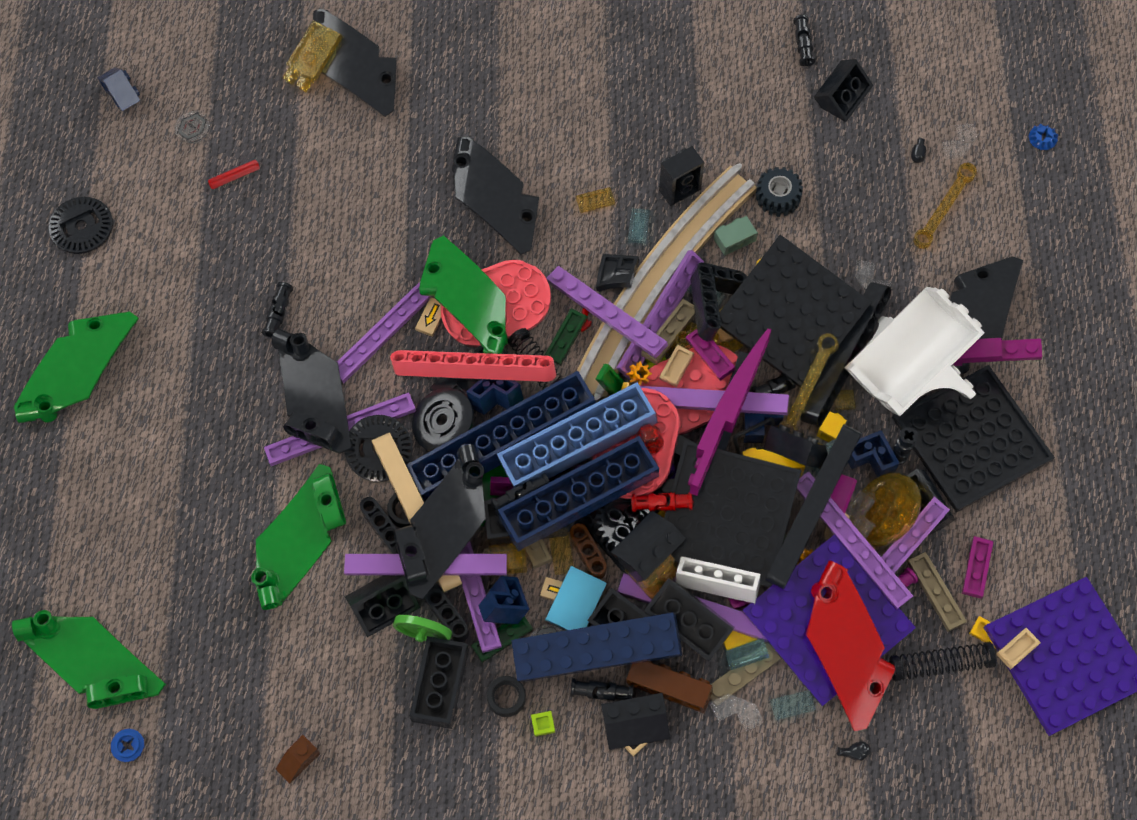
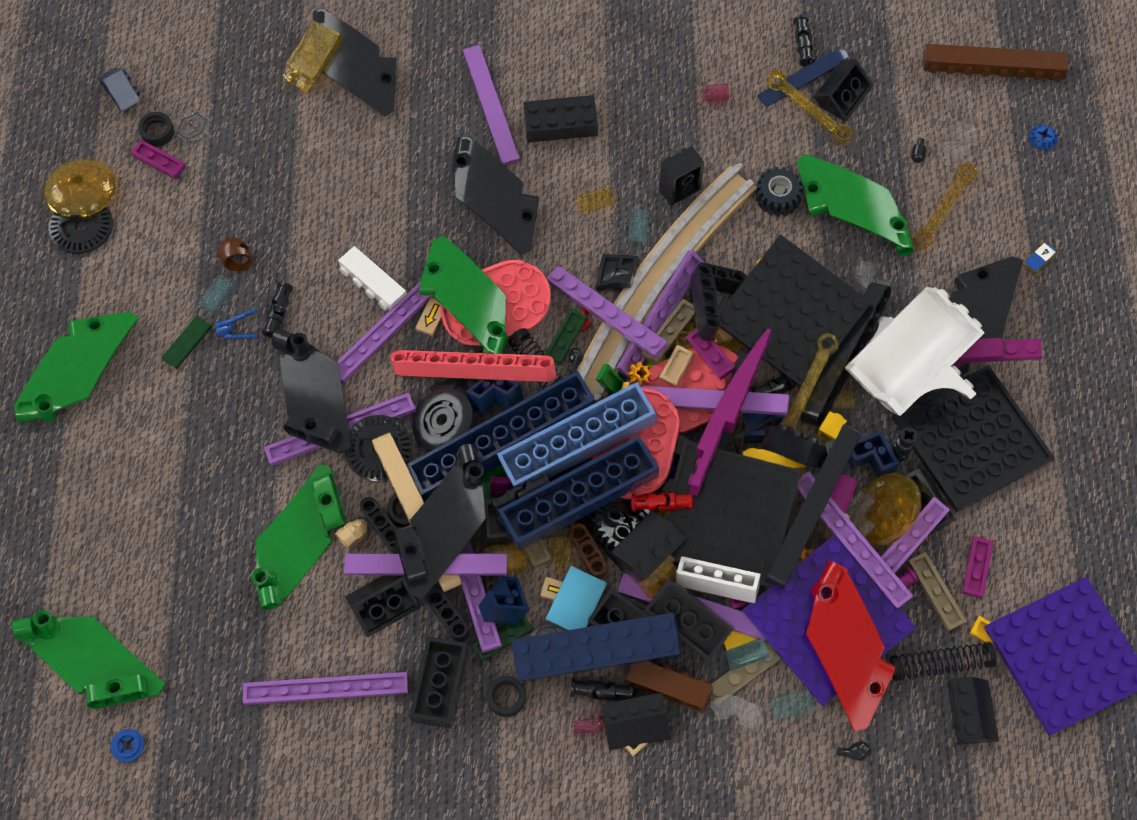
(80, 187): none -> clear yellow brick
(151, 118): none -> black tyre
(158, 159): none -> magenta plate
(186, 342): none -> dark green tile
(216, 294): none -> clear light blue tile
(224, 327): none -> blue plant
(233, 174): red axle -> none
(234, 246): none -> reddish brown helmet
(297, 759): reddish brown slope -> none
(325, 688): none -> medium lavender plate
(352, 533): none -> tan rock
(371, 278): none -> white brick
(420, 628): bright green piece -> none
(491, 105): none -> medium lavender tile
(543, 723): lime plate -> none
(560, 118): none -> black brick
(575, 359): none -> black animal
(586, 726): none -> clear pink bracket
(651, 437): clear red head -> none
(716, 93): none -> clear pink brick
(735, 235): sand green brick -> none
(805, 75): none -> dark blue piece
(808, 106): none -> clear yellow piece
(853, 201): none -> green panel
(972, 710): none -> black slope
(995, 61): none -> reddish brown brick
(1018, 648): tan tile -> none
(1039, 258): none -> tile

